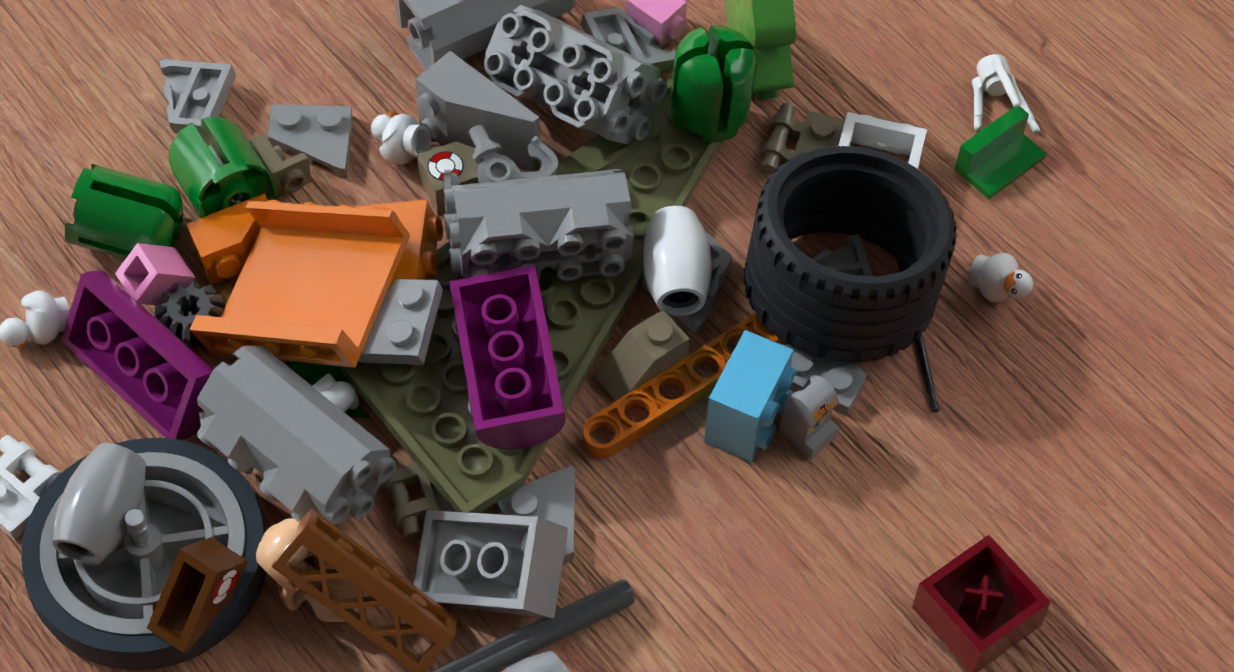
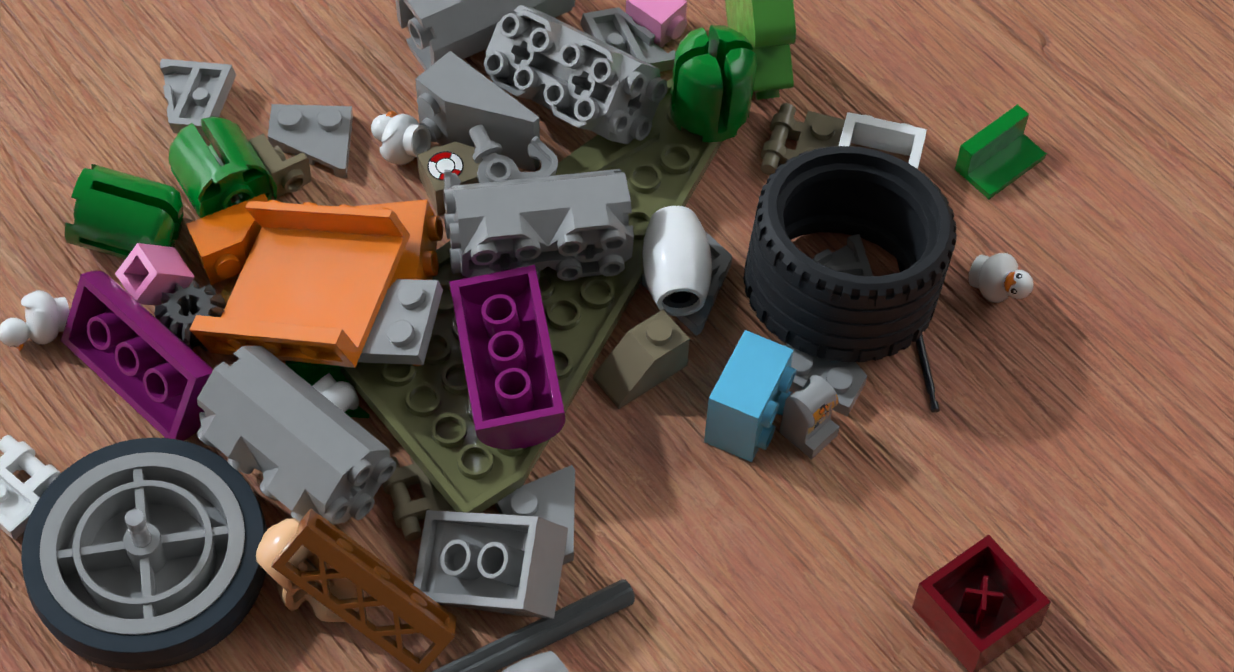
(95, 503): light grey piece -> none
(196, 592): reddish brown slope -> none
(661, 408): orange beam -> none
(996, 79): white plant -> none

